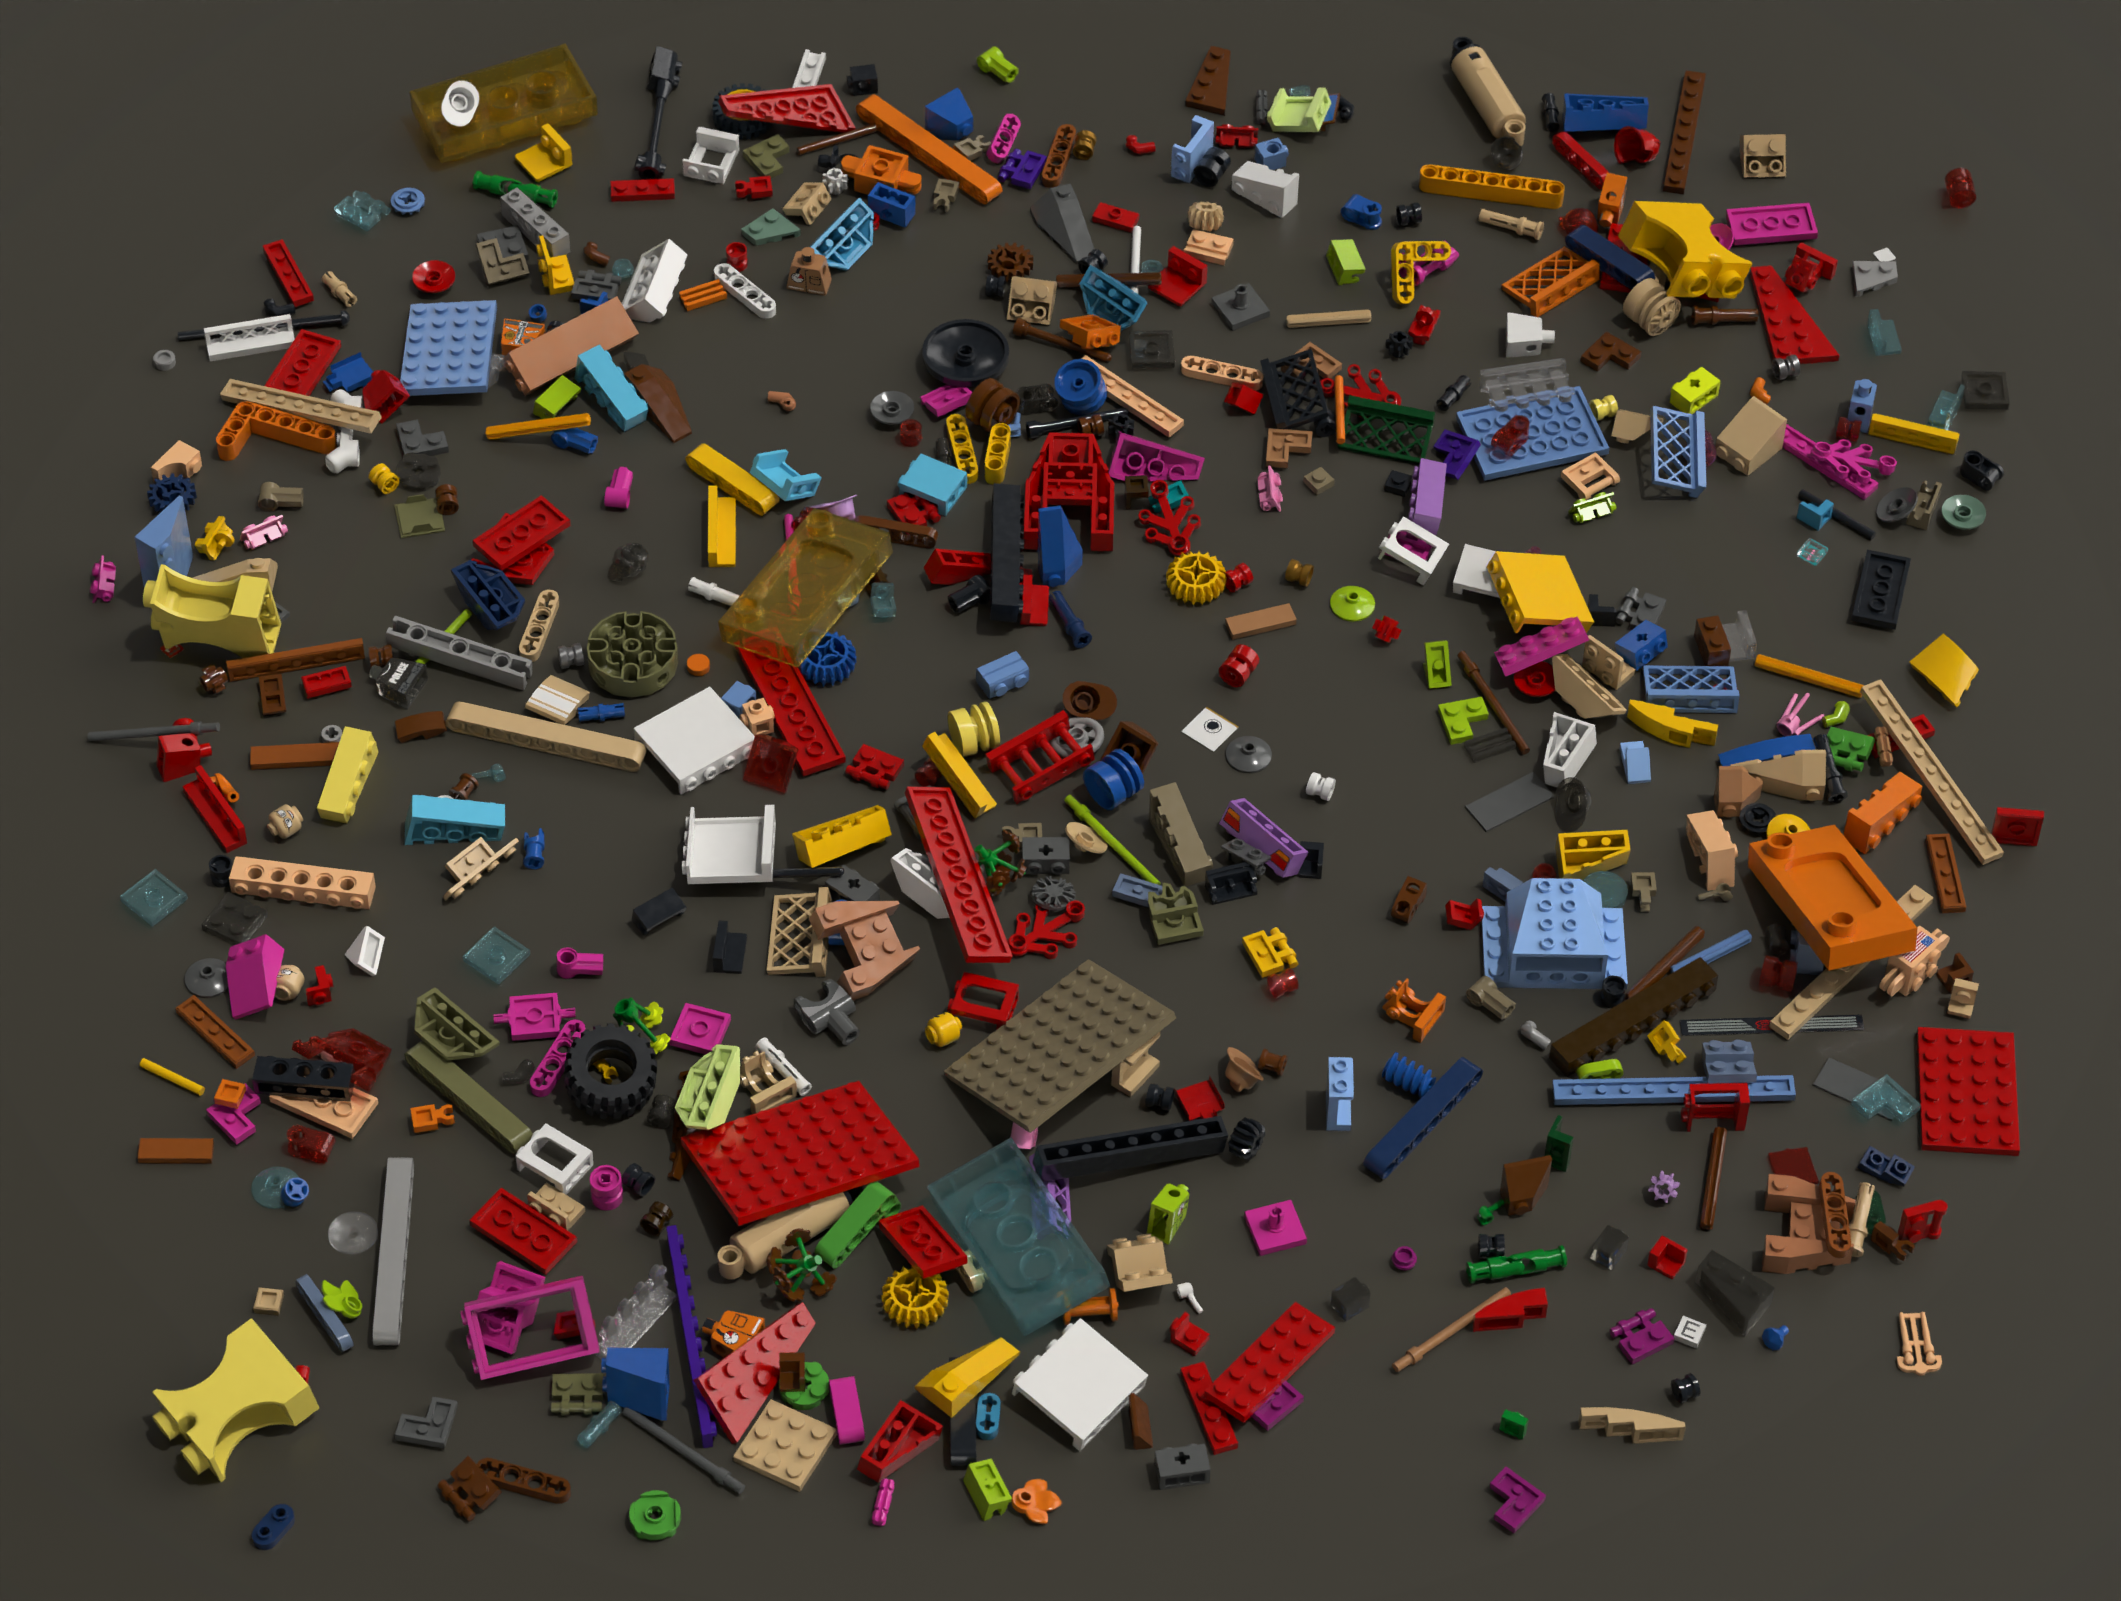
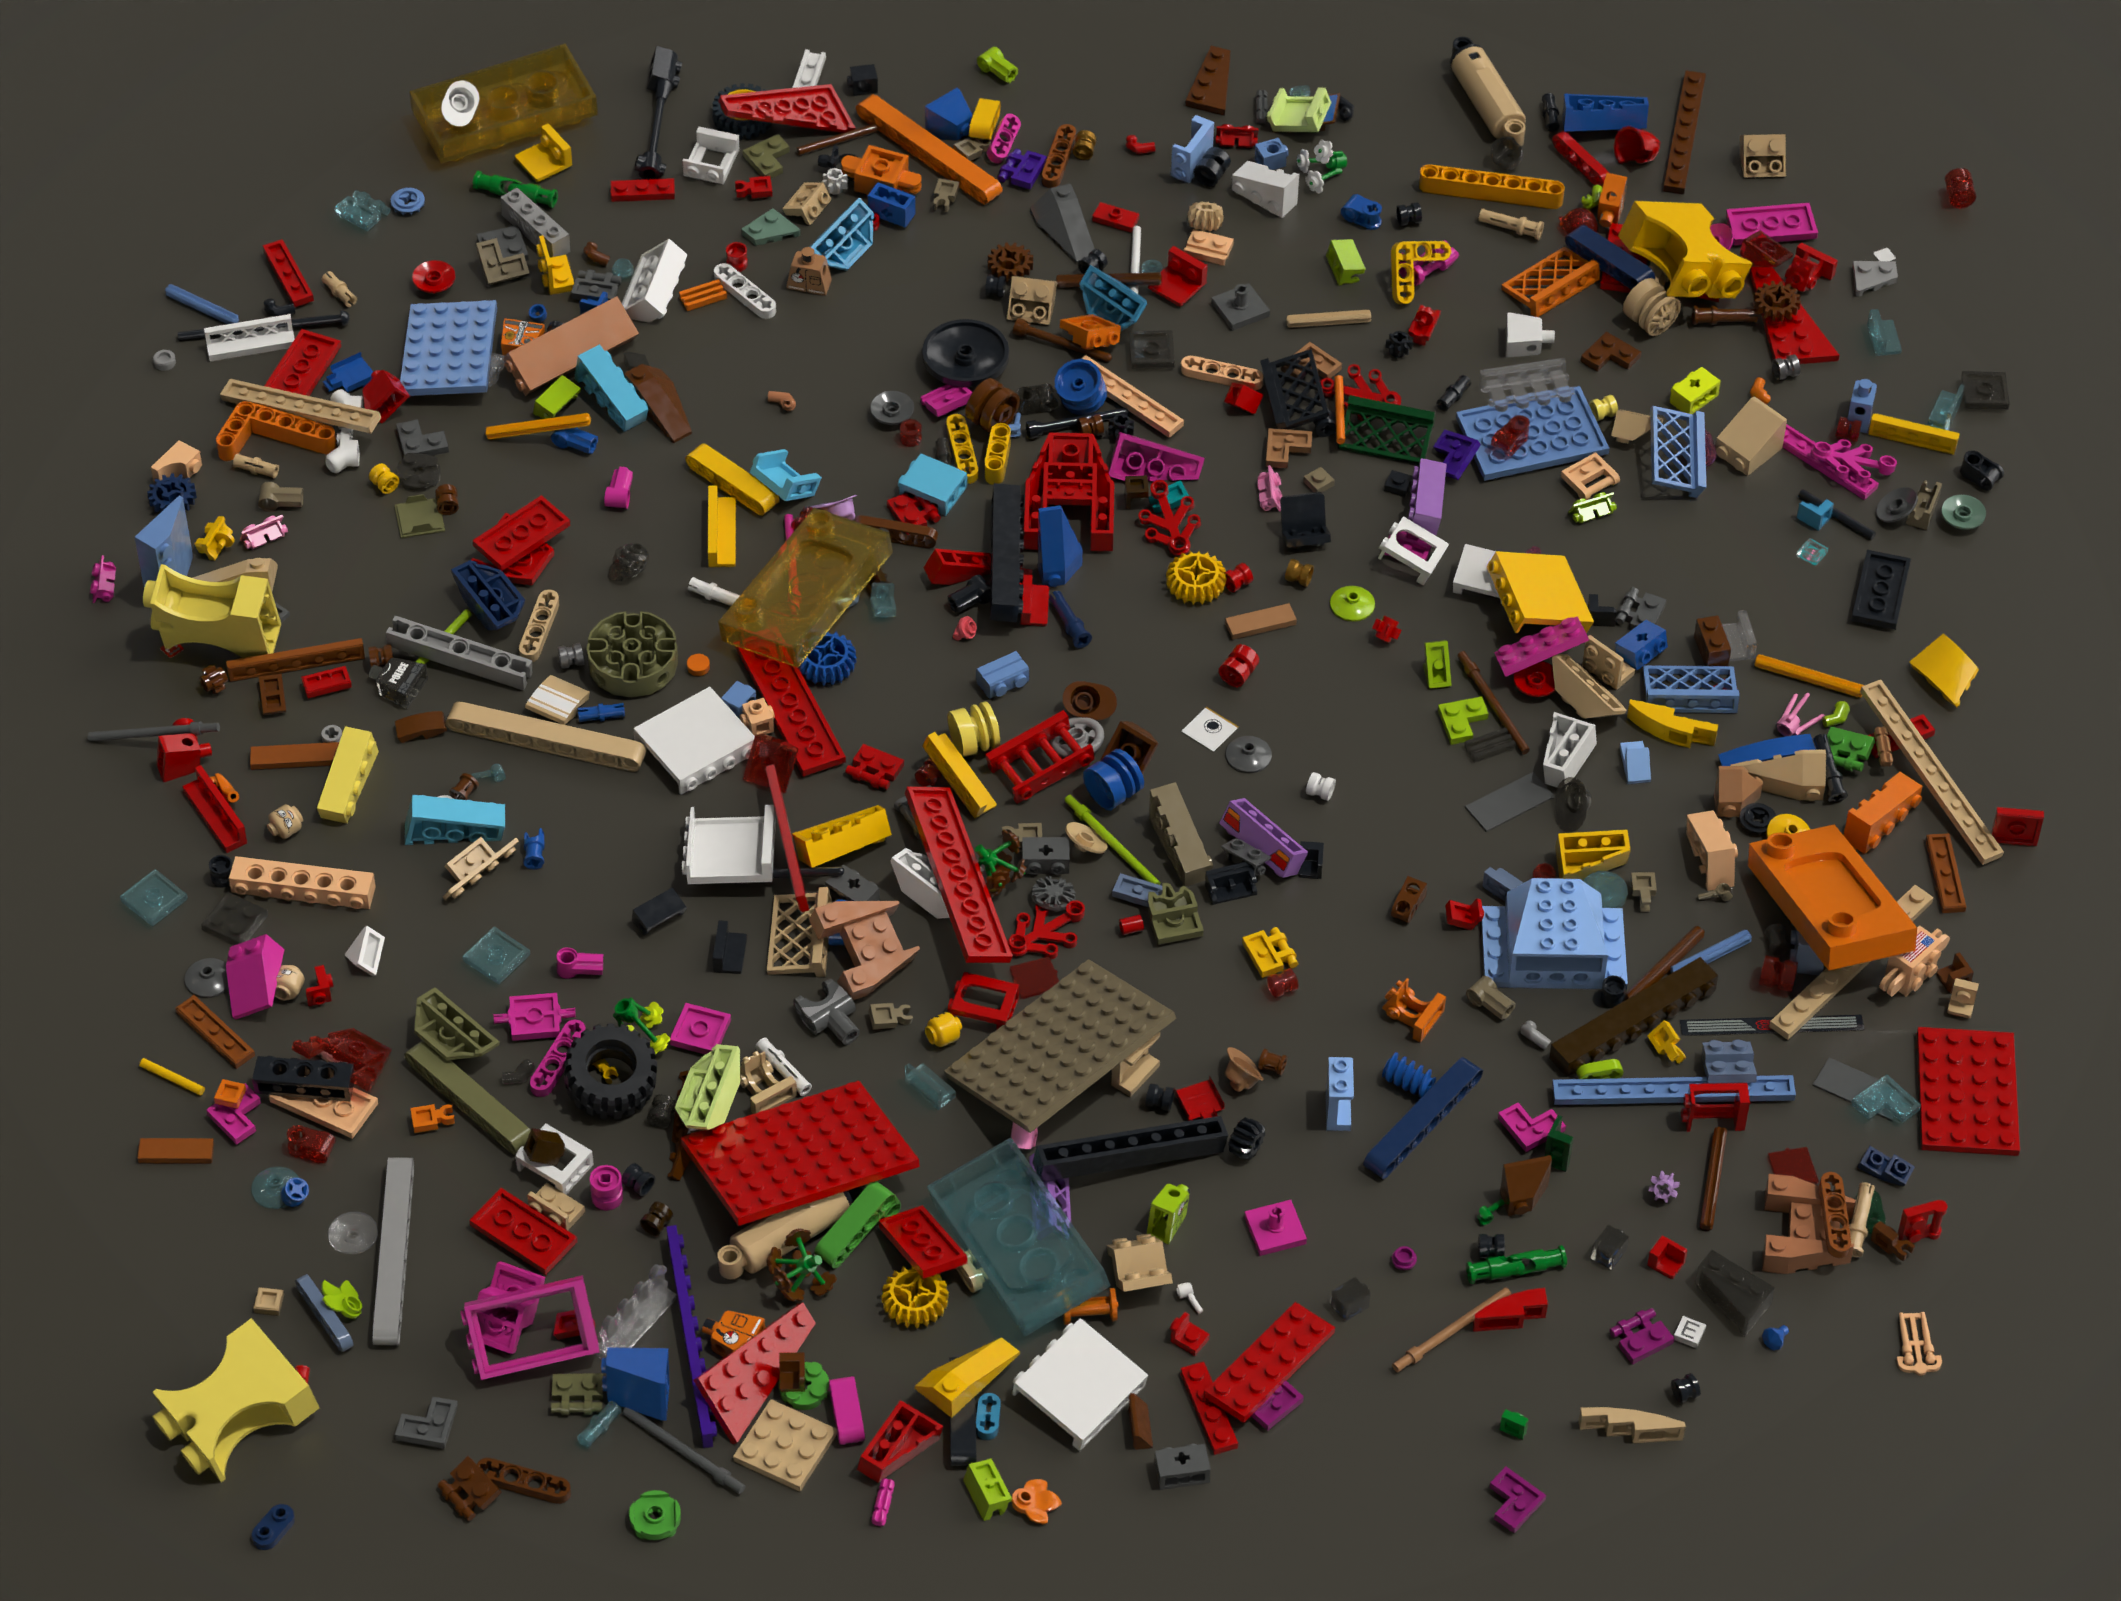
(201, 304): none -> medium blue axle
(243, 462): none -> tan pin
(544, 1146): none -> dark brown brick
(787, 838): none -> red tile
(885, 1016): none -> dark tan plate
(929, 1085): none -> clear light blue panel
(965, 629): none -> coral plate
(985, 119): none -> yellow beam
(1034, 977): none -> clear red piece
(1131, 924): none -> red hinge
(1304, 520): none -> black bracket
(1332, 159): none -> white plant
(1524, 1129): none -> dark pink plate
(1592, 201): none -> lime arm
(1764, 251): none -> clear red slope
(1777, 301): none -> reddish brown gear

